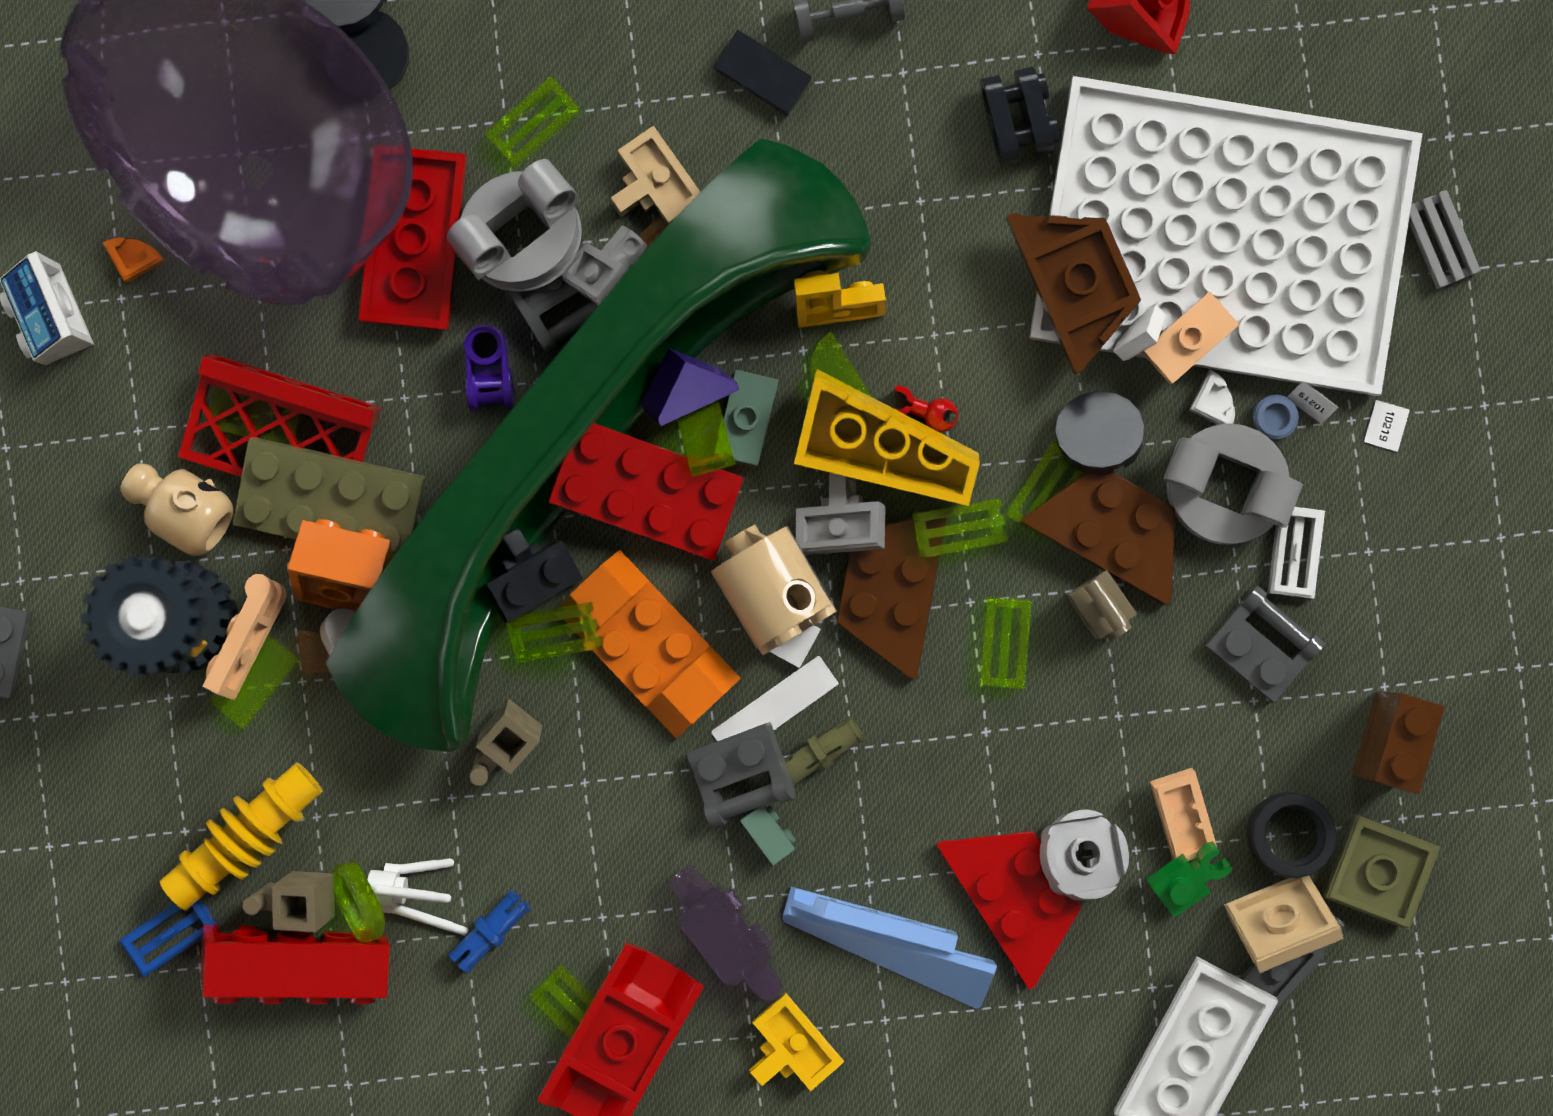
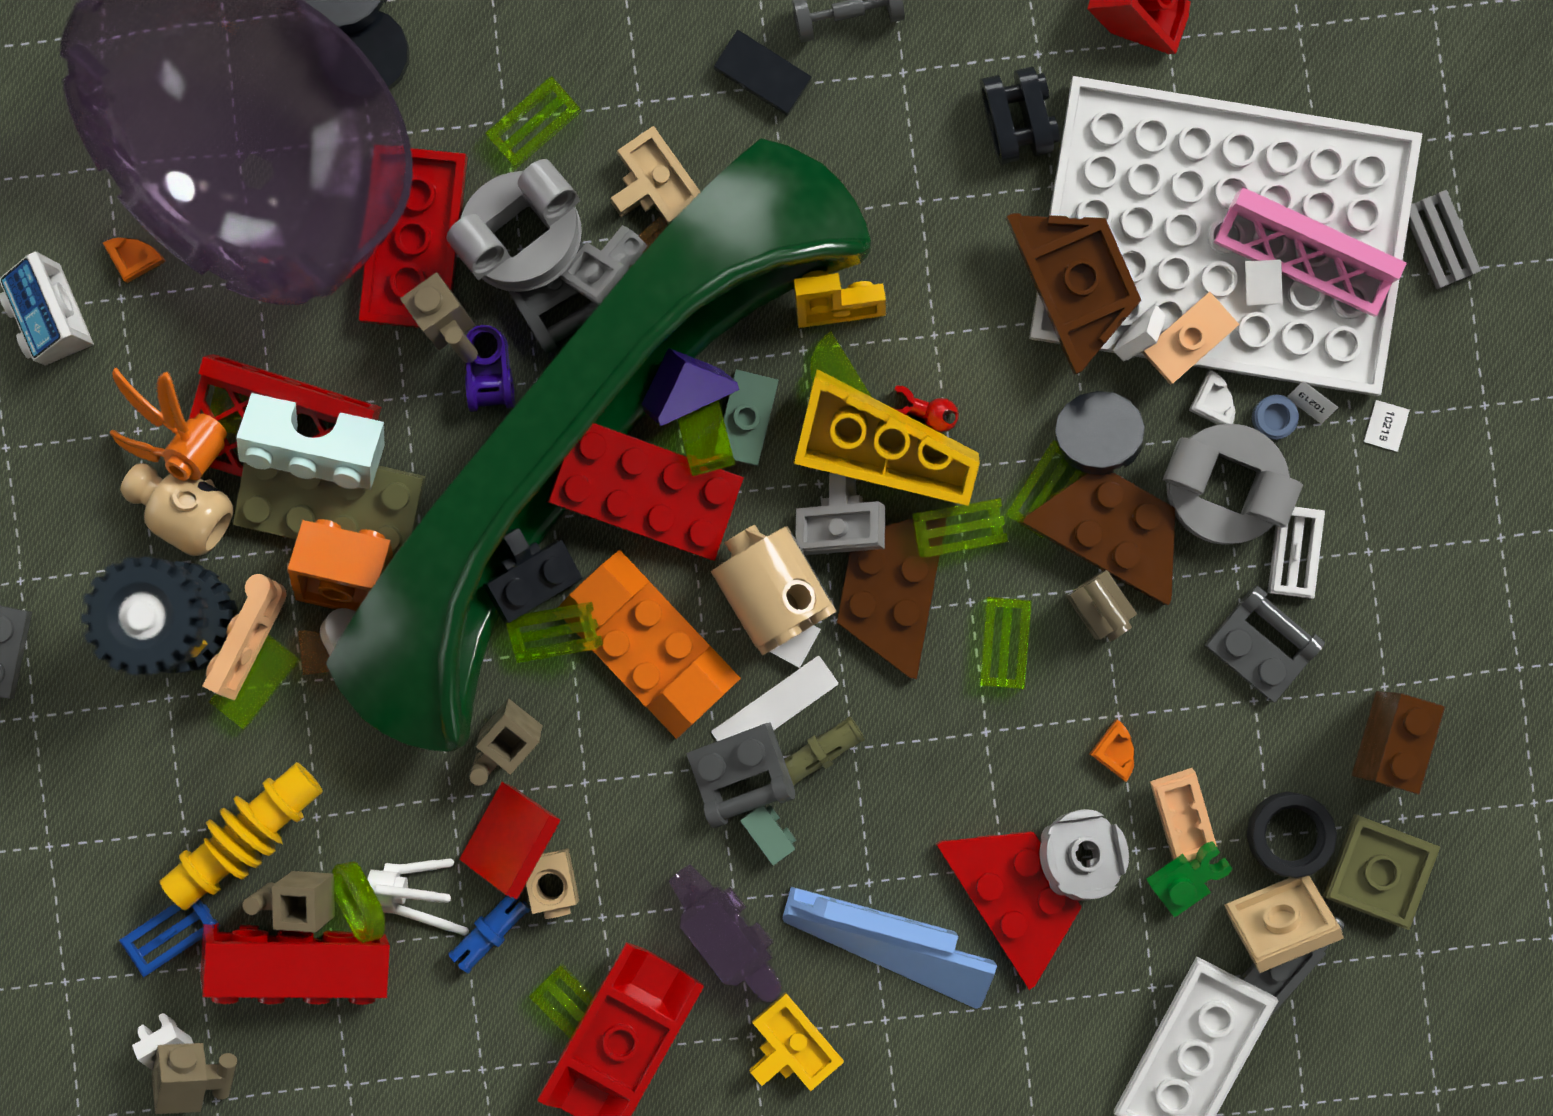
(168, 1034): none -> white tile
(183, 1076): none -> dark tan brick
(196, 440): none -> orange plant
(343, 456): none -> light aqua arch
(441, 316): none -> dark tan brick
(509, 840): none -> red tile
(559, 864): none -> tan brick
(1116, 750): none -> orange tile
(1263, 282): none -> white sticker
(1317, 237): none -> bright pink fence

